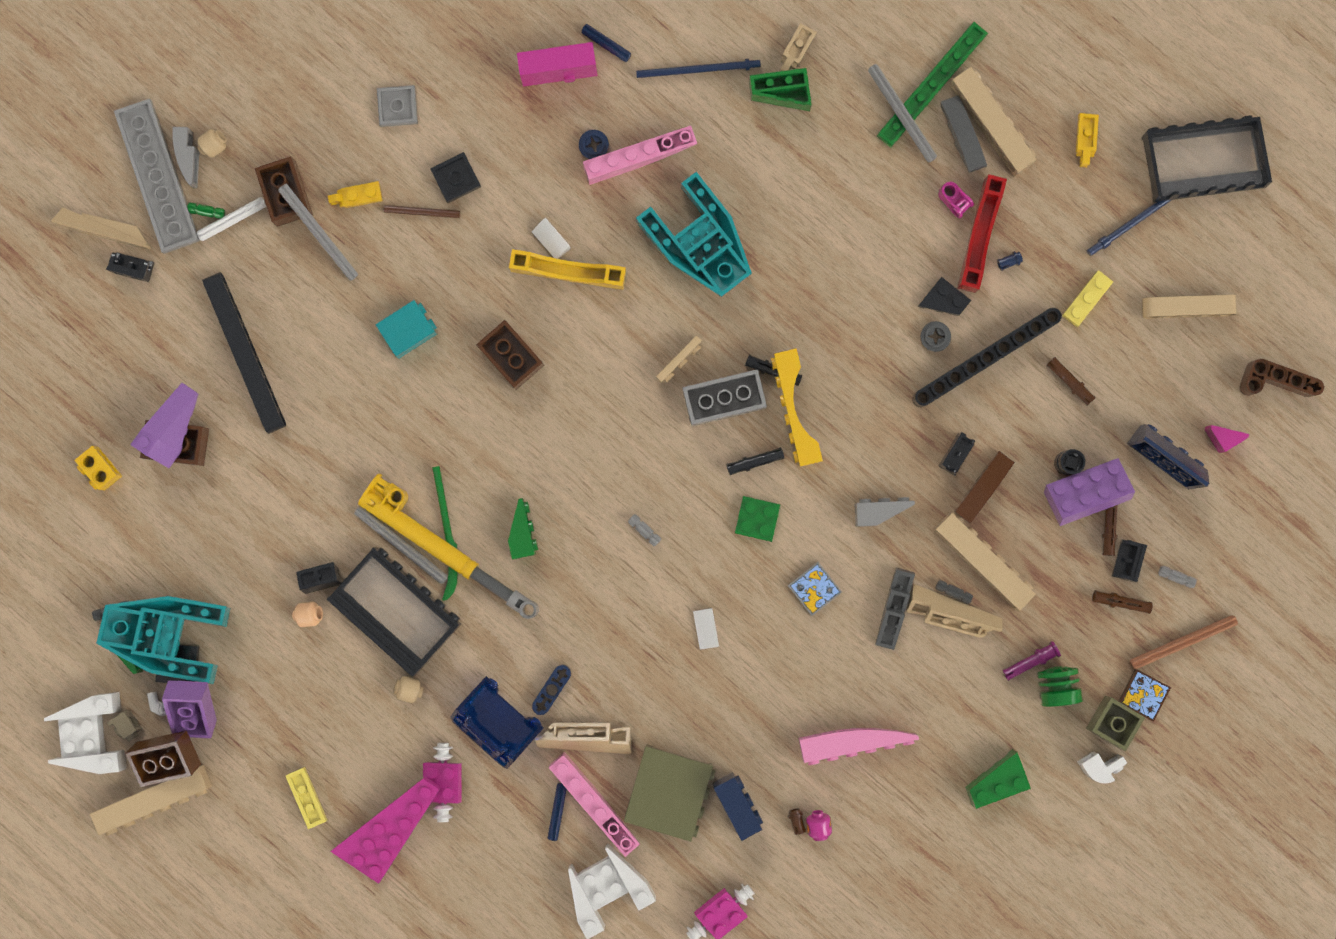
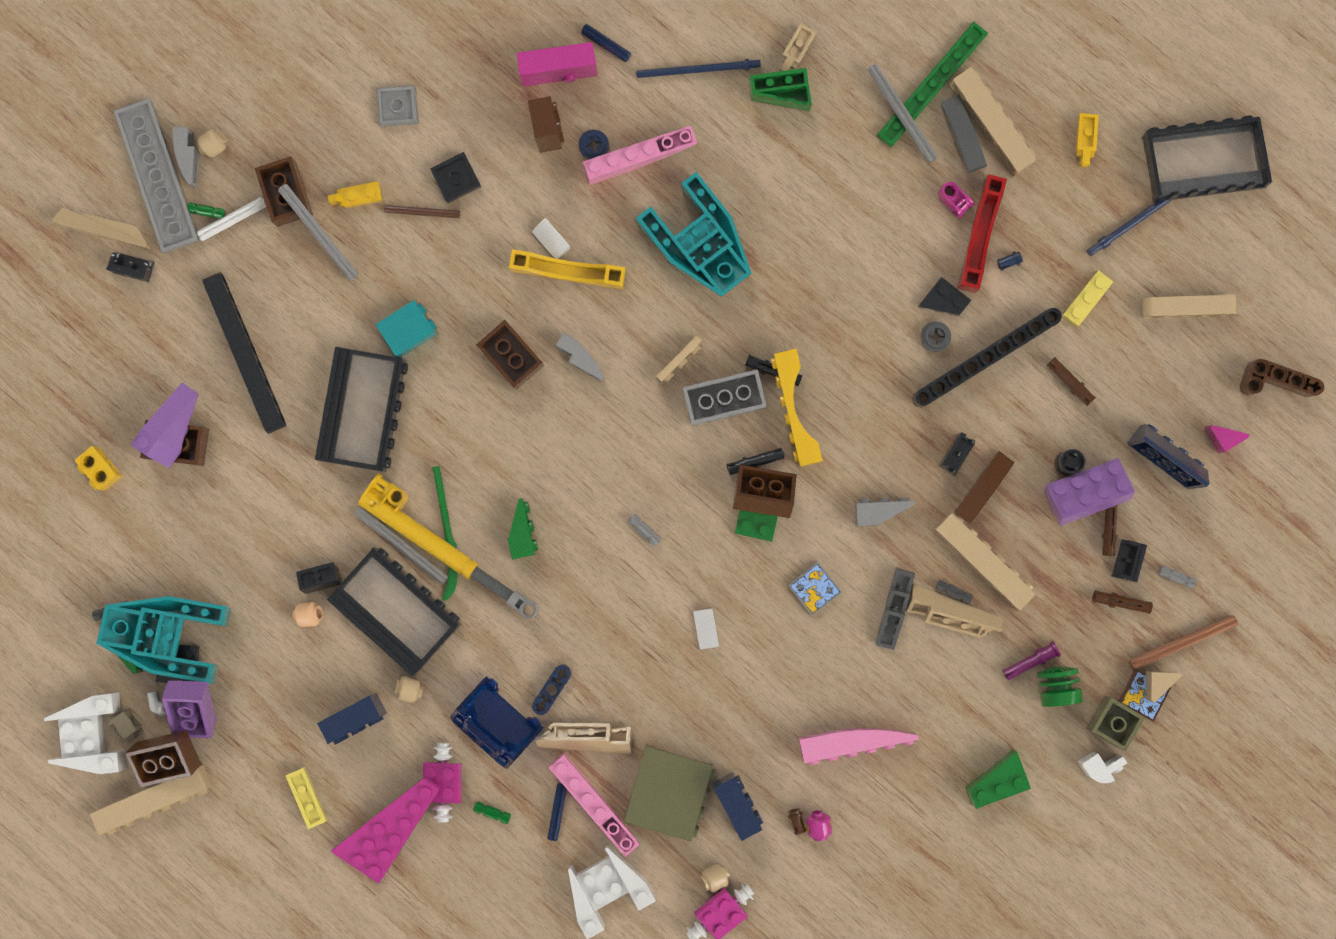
(352, 719): none -> dark blue brick
(361, 409): none -> window
(492, 812): none -> green axle
(546, 124): none -> reddish brown brick
(579, 356): none -> light grey slope
(714, 877): none -> tan head
(765, 491): none -> reddish brown brick
(1158, 683): none -> tan slope

